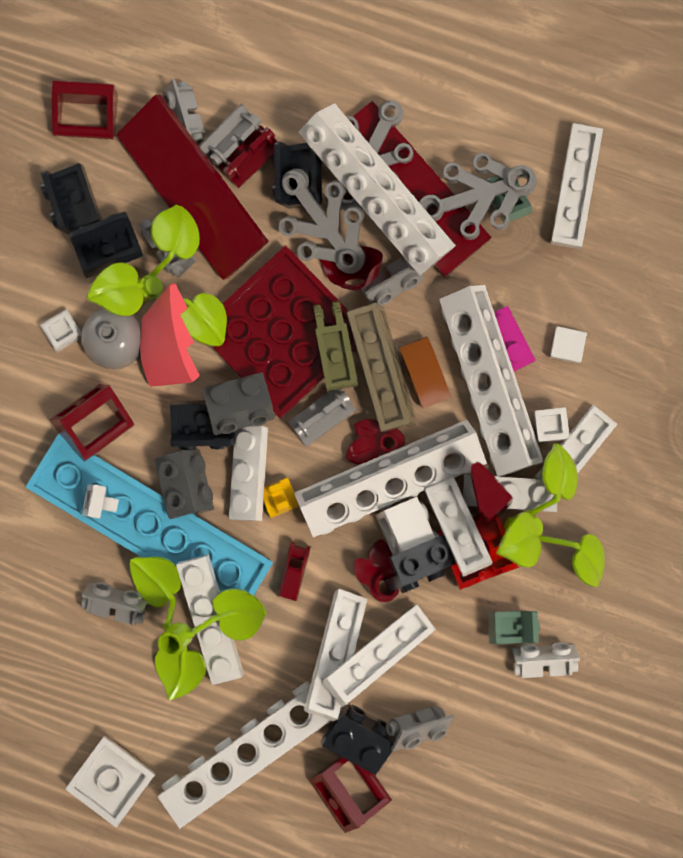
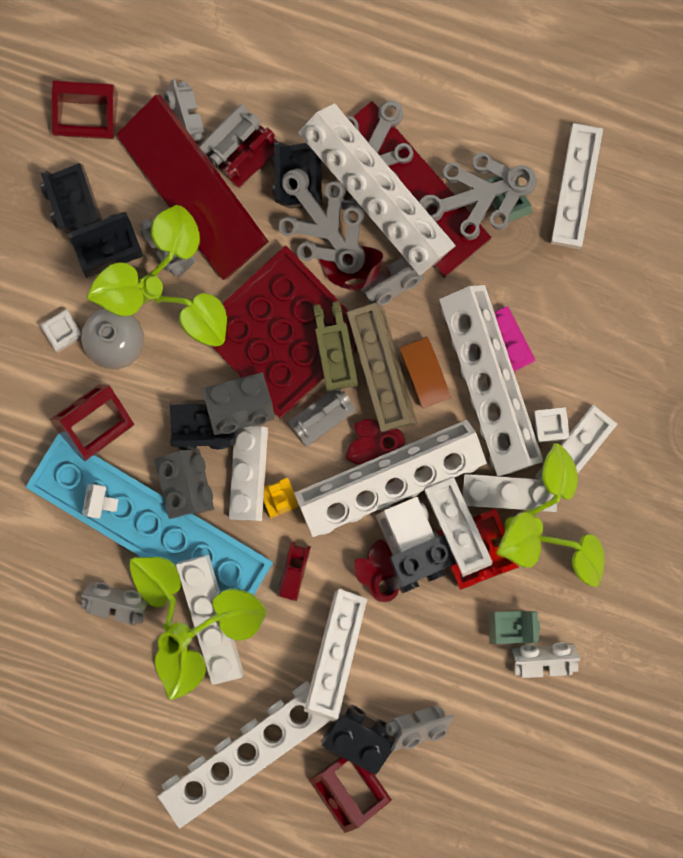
(110, 781): white plate -> none
(166, 341): coral slope -> none
(378, 655): white plate -> none
(490, 495): dark red tile -> none
(568, 345): white tile -> none

